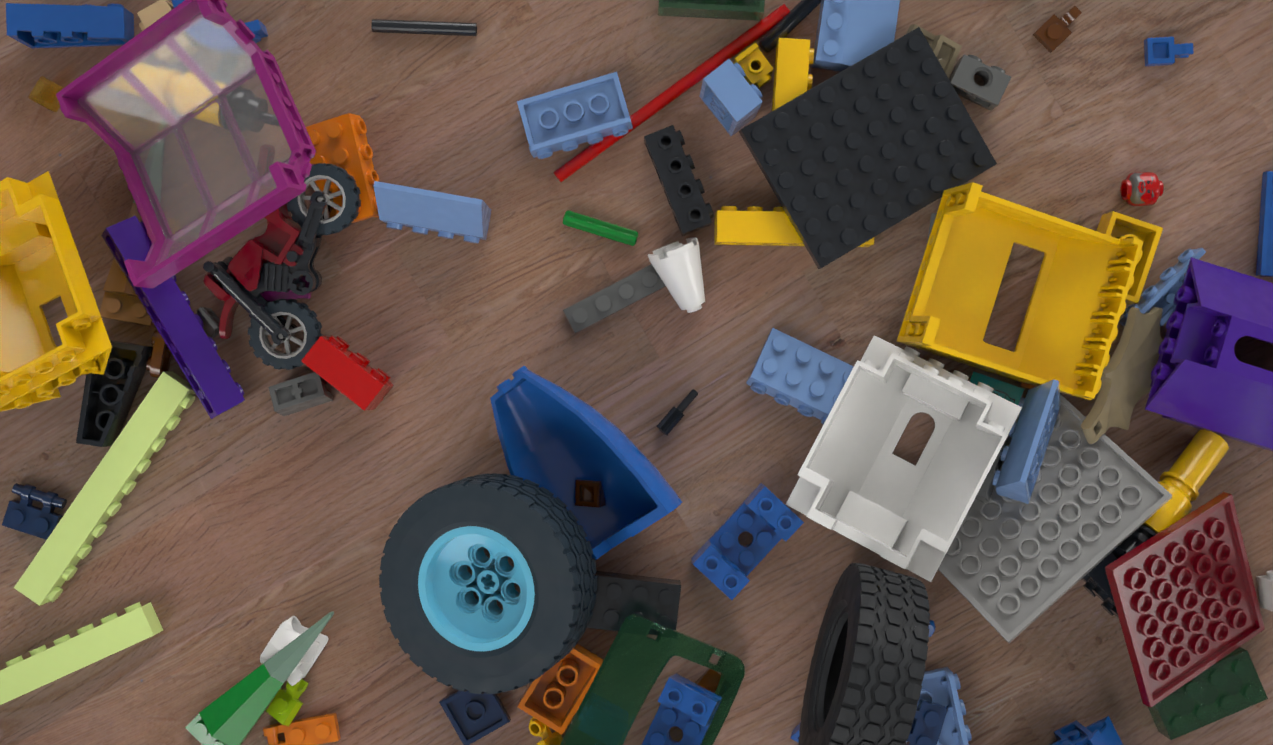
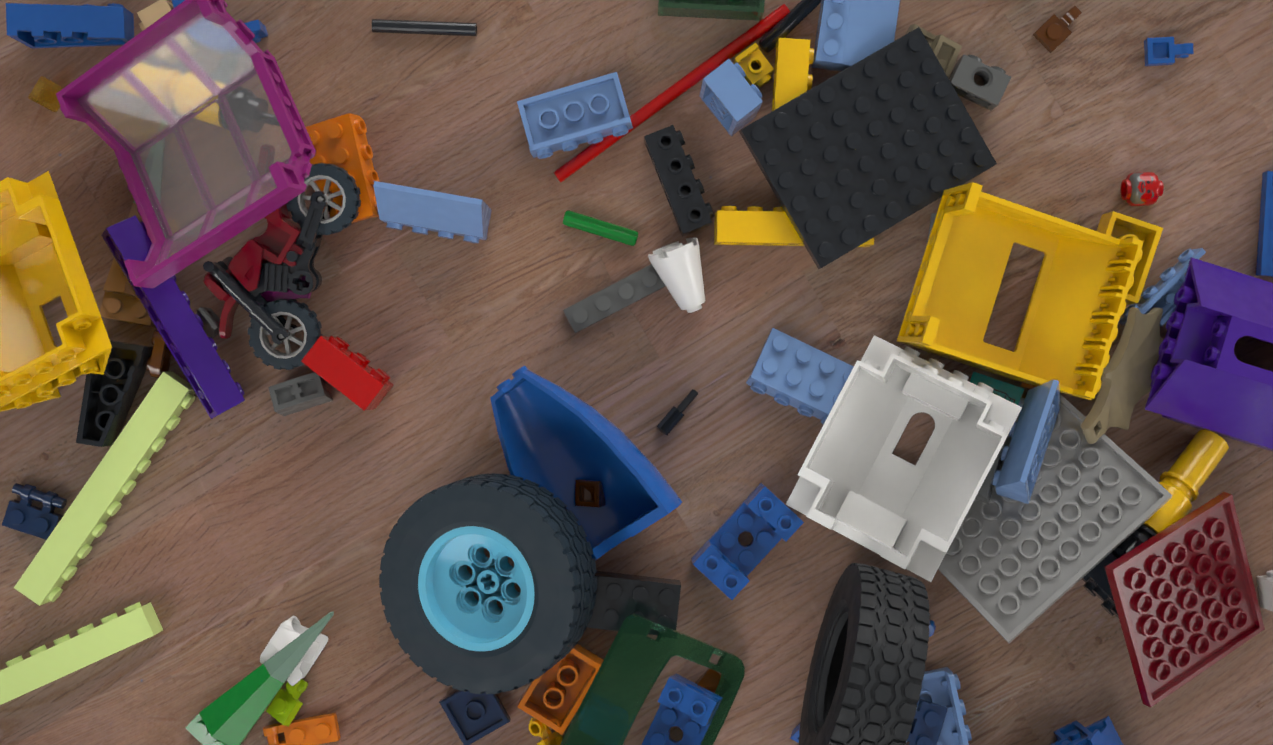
(1210, 696): clear green brick -> none

